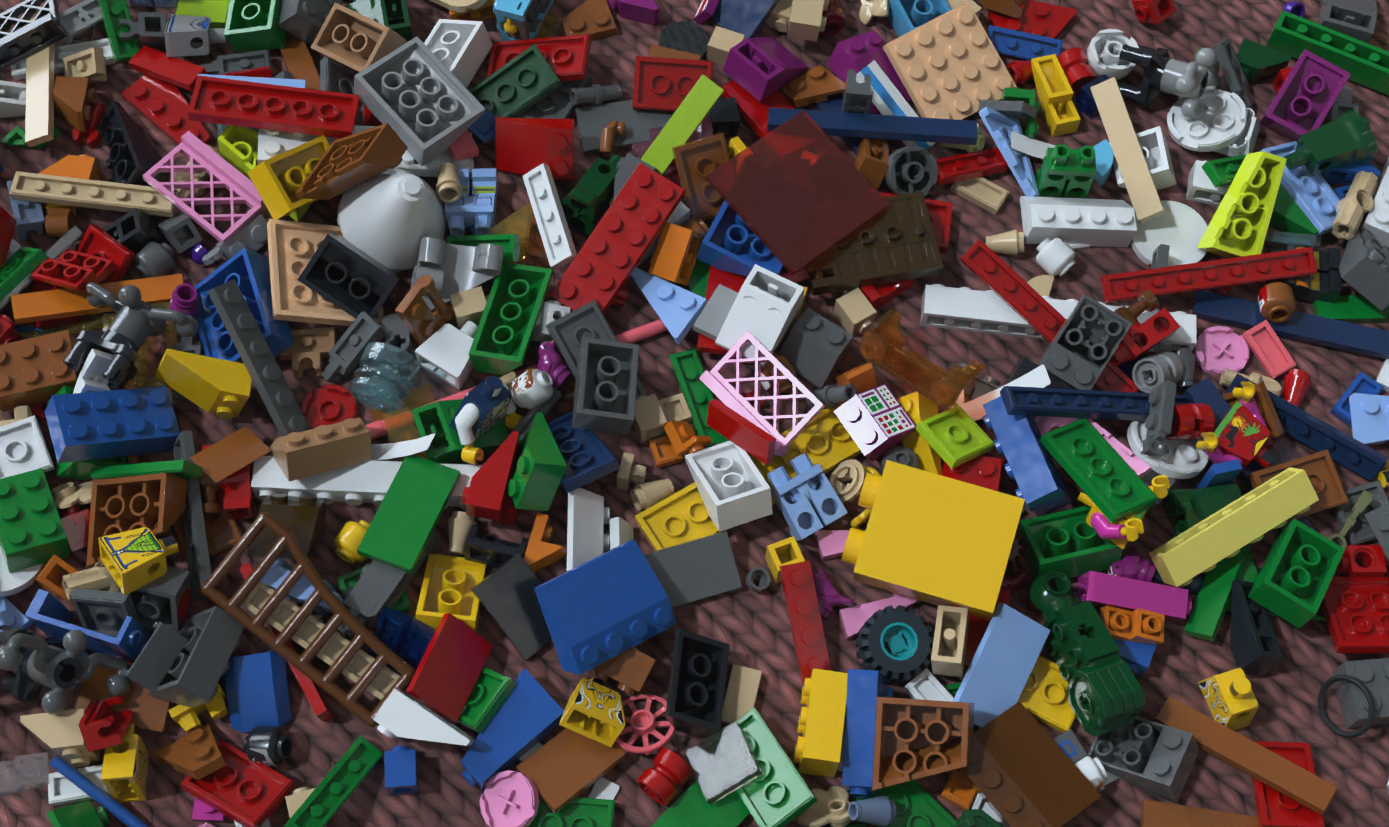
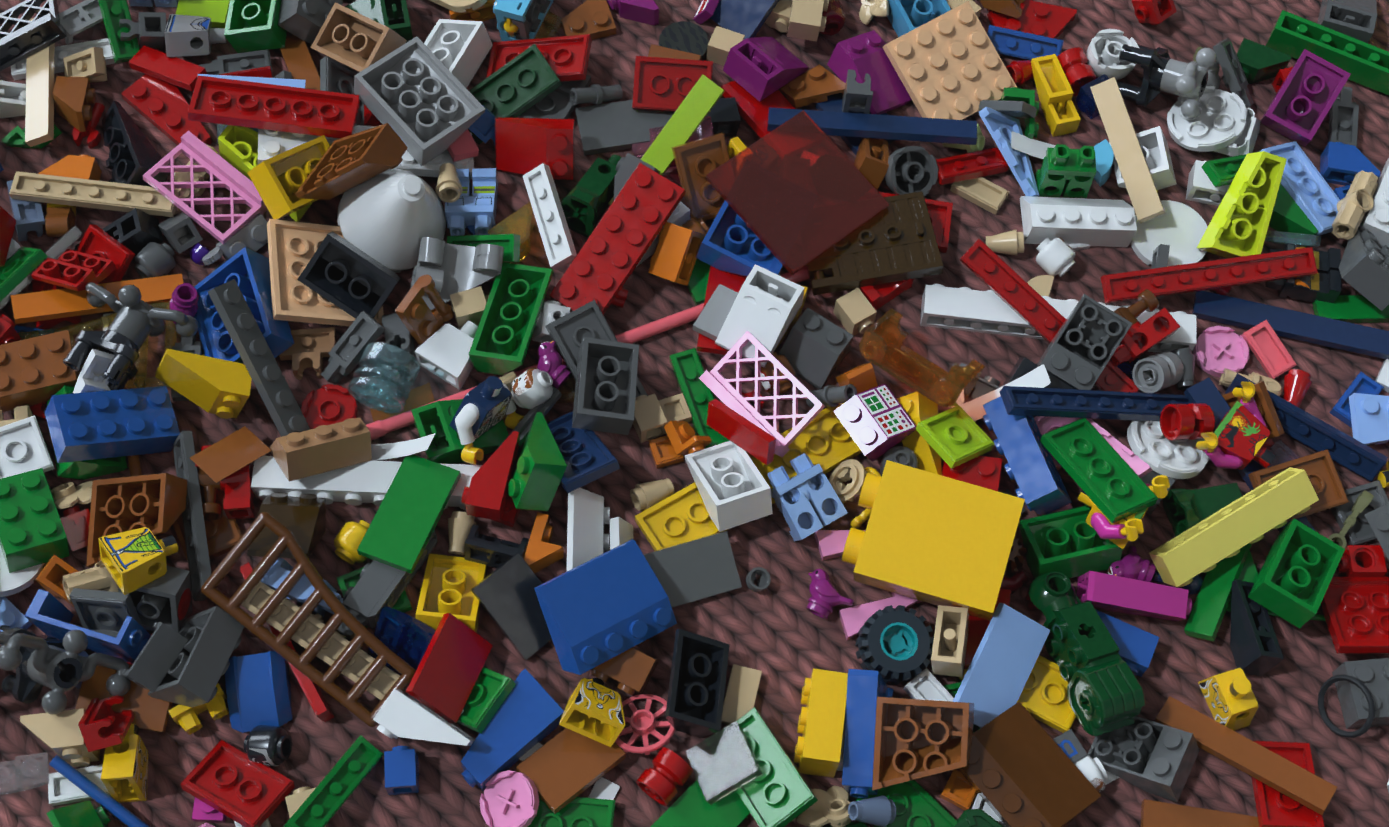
(179, 468): green tile -> none
(193, 753): dark orange wing -> none
(401, 428): clear yellow tile -> none
(609, 133): dark orange arm -> none
(630, 472): tan tile -> none
(674, 305): light blue wing -> none
(782, 553): yellow brick -> none
(804, 618): red plate -> none
(888, 98): white sticker -> none
(1133, 626): orange slope -> none
(1159, 419): dark grey hinge -> none
(1221, 474): blue tile -> none
(1276, 302): dark orange head -> none
(1295, 8): dark purple hinge -> none
(1335, 145): dark green piece -> none

